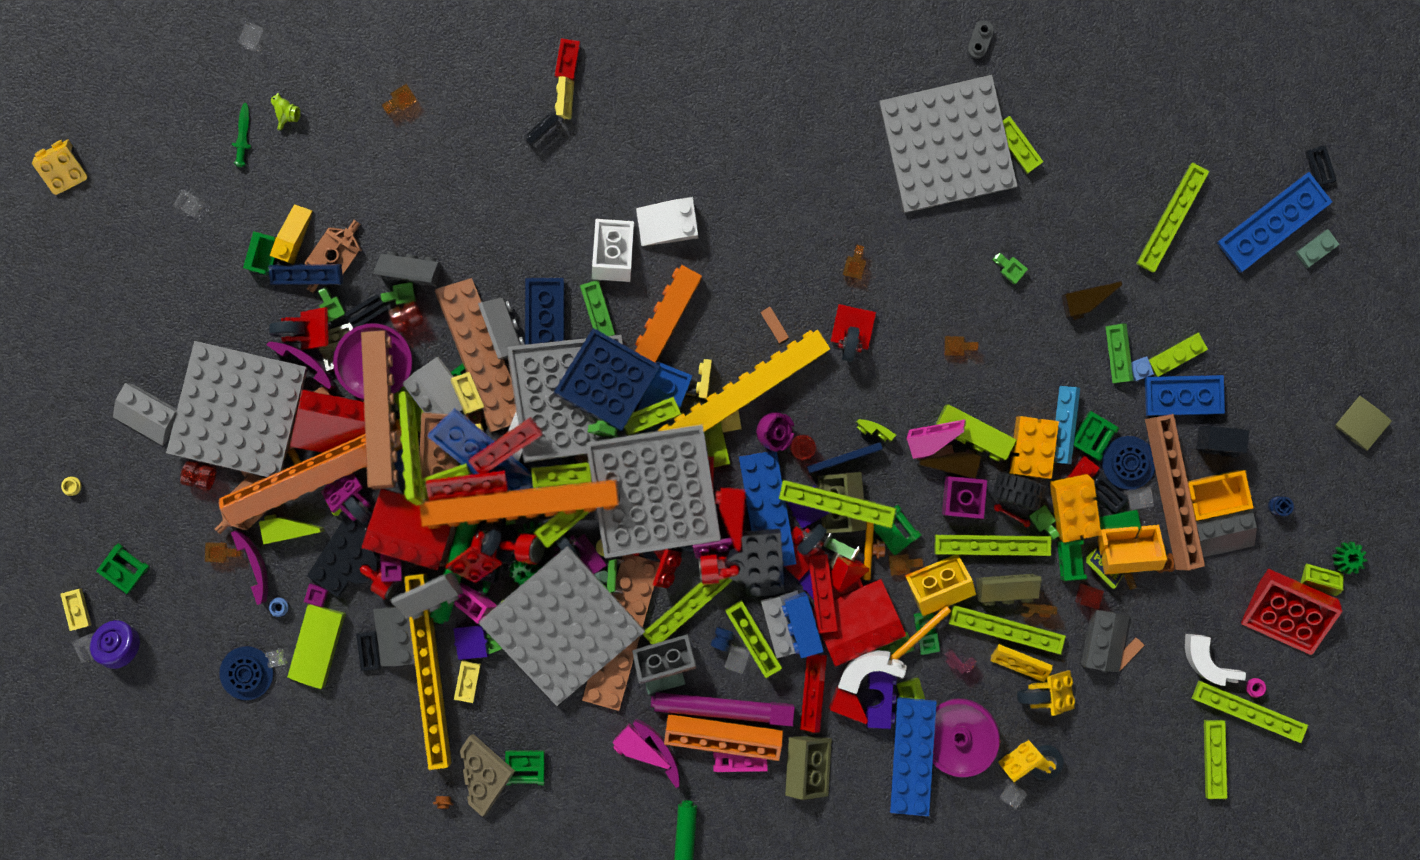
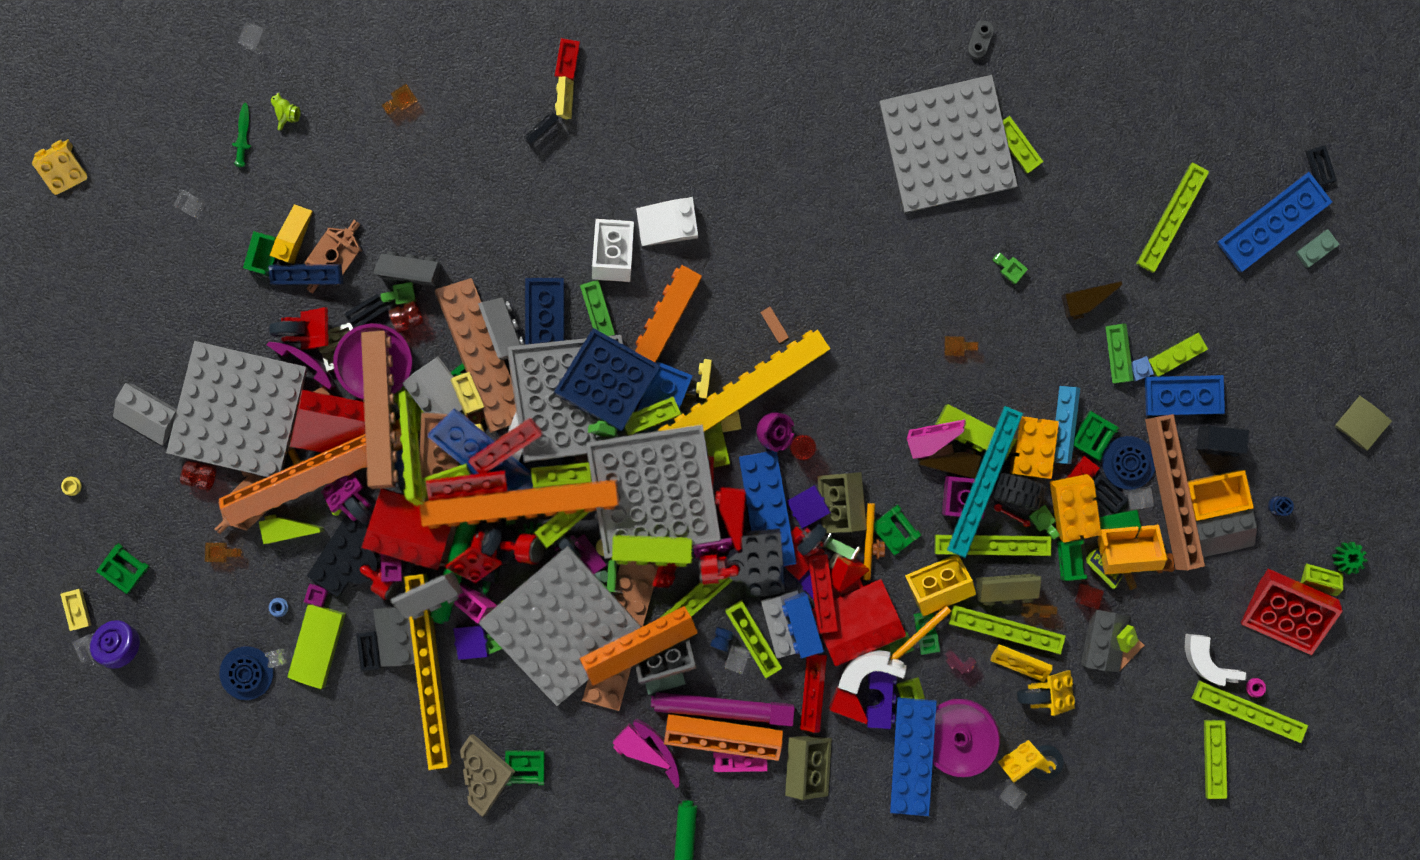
(260, 590): magenta slope -> none
(334, 306): bright green plate -> none
(443, 802): dark orange plate -> none
(467, 681): light yellow plate -> none
(522, 571): green gear -> none
(638, 645): none -> orange brick
(651, 549): none -> lime brick
(837, 503): lime plate -> none
(844, 457): dark blue tile -> none
(852, 330): red plate -> none
(854, 265): clear orange plate -> none
(869, 427): lime slope -> none
(901, 564): clear orange plate -> none
(984, 481): none -> teal tile
(1127, 638): none -> lime plate

